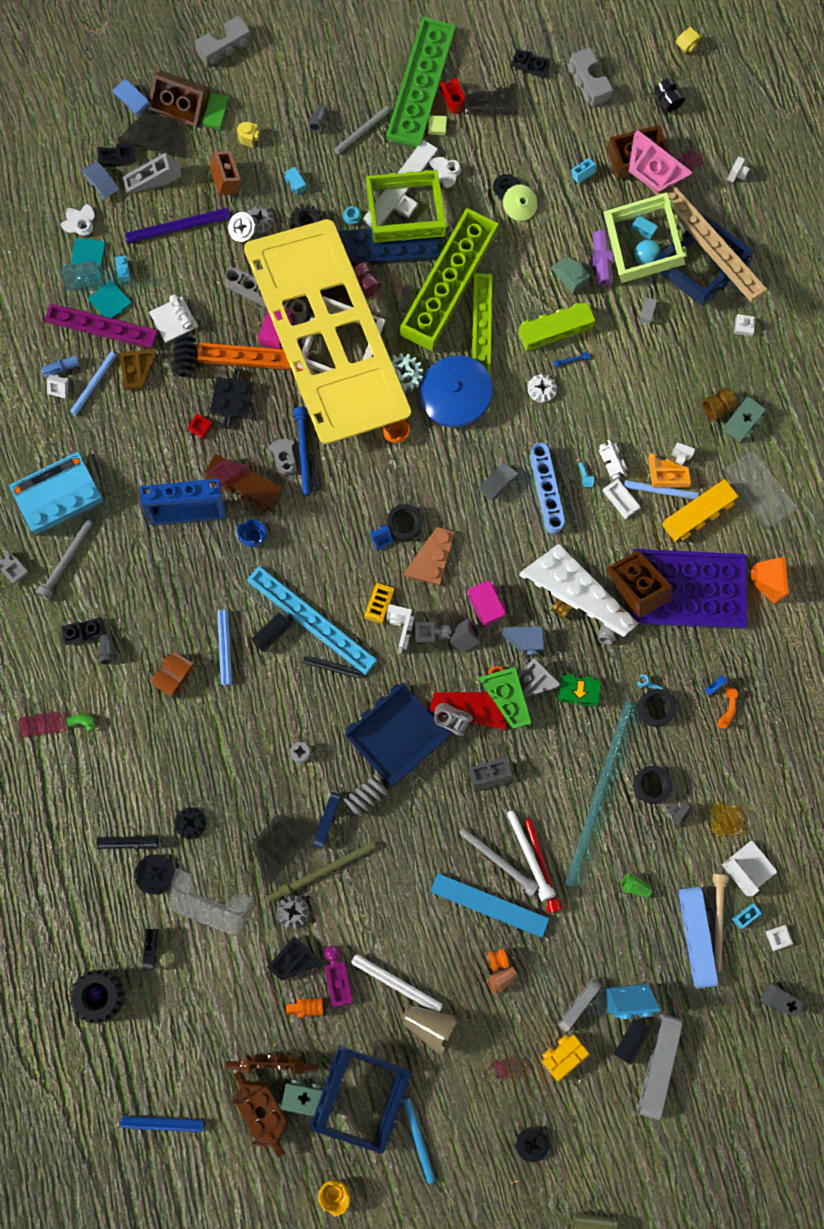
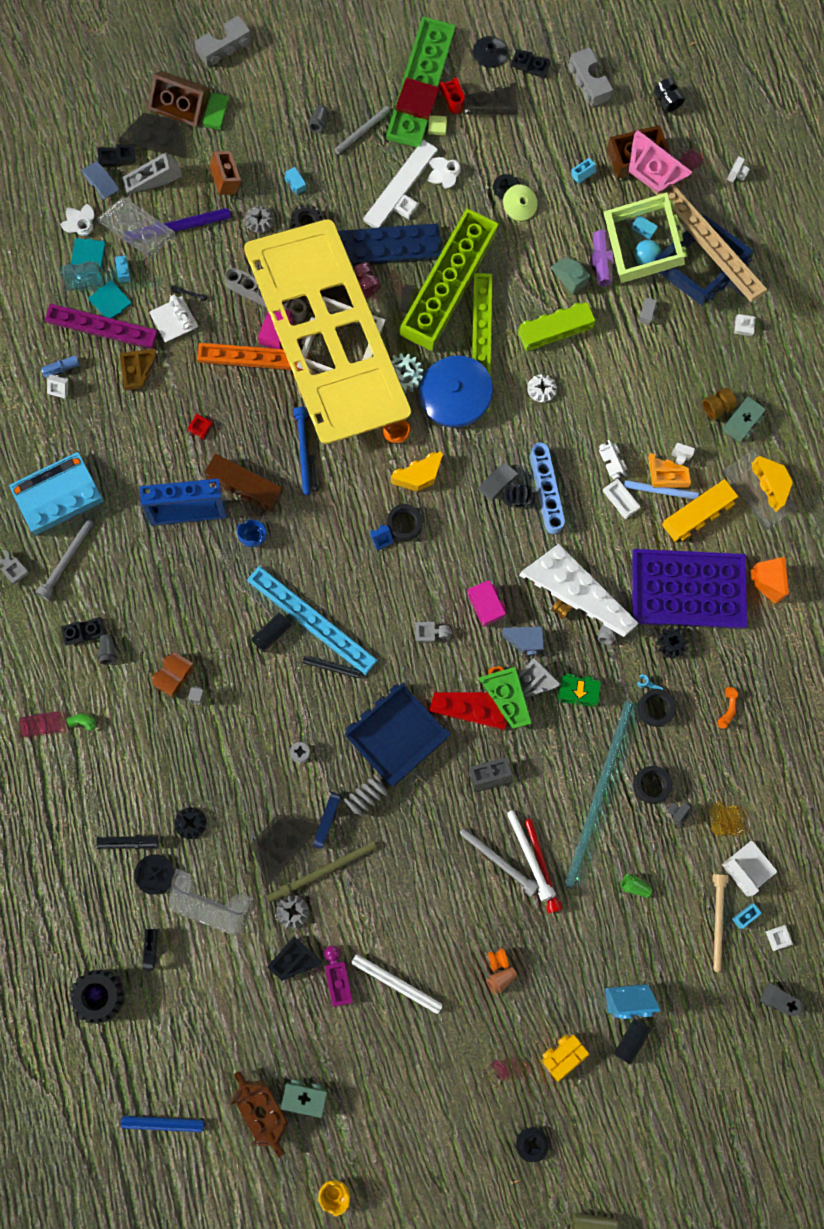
(93, 383): light blue bar -> none
(131, 97): medium blue slope -> none
(136, 226): none -> clear tile
(174, 289): none -> black hinge
(184, 356): black piece -> none
(196, 695): none -> light grey piece
(224, 647): light blue axle -> none
(227, 471): clear pink tile -> none
(231, 398): black plate -> none
(236, 222): white gear -> none
(248, 133): light yellow plate -> none
(263, 1061): reddish brown plate -> none
(283, 446): light grey piece -> none
(306, 1008): orange hinge -> none
(330, 1092): dark blue window -> none
(352, 215): medium azure plate -> none
(373, 616): yellow slope -> none
(398, 616): white bracket -> none
(409, 230): lime window -> none
(417, 98): none -> dark red tile
(419, 473): none -> yellow slope
(419, 1140): dark azure bar -> none
(432, 558): nougat wing -> none
(432, 1027): dark tan cone -> none
(455, 721): light grey piece -> none
(465, 635): dark grey panel -> none
(489, 57): none -> black dish
(489, 905): dark azure tile -> none
(519, 496): none -> black gear
(579, 1005): light grey beam -> none
(585, 356): blue hinge -> none
(587, 481): medium azure hand -> none
(640, 583): reddish brown slope -> none
(660, 1067): light grey beam -> none
(664, 642): none -> black gear
(688, 40): light yellow plate -> none
(698, 937): light blue beam -> none
(715, 685): blue tile -> none
(773, 480): none -> yellow slope

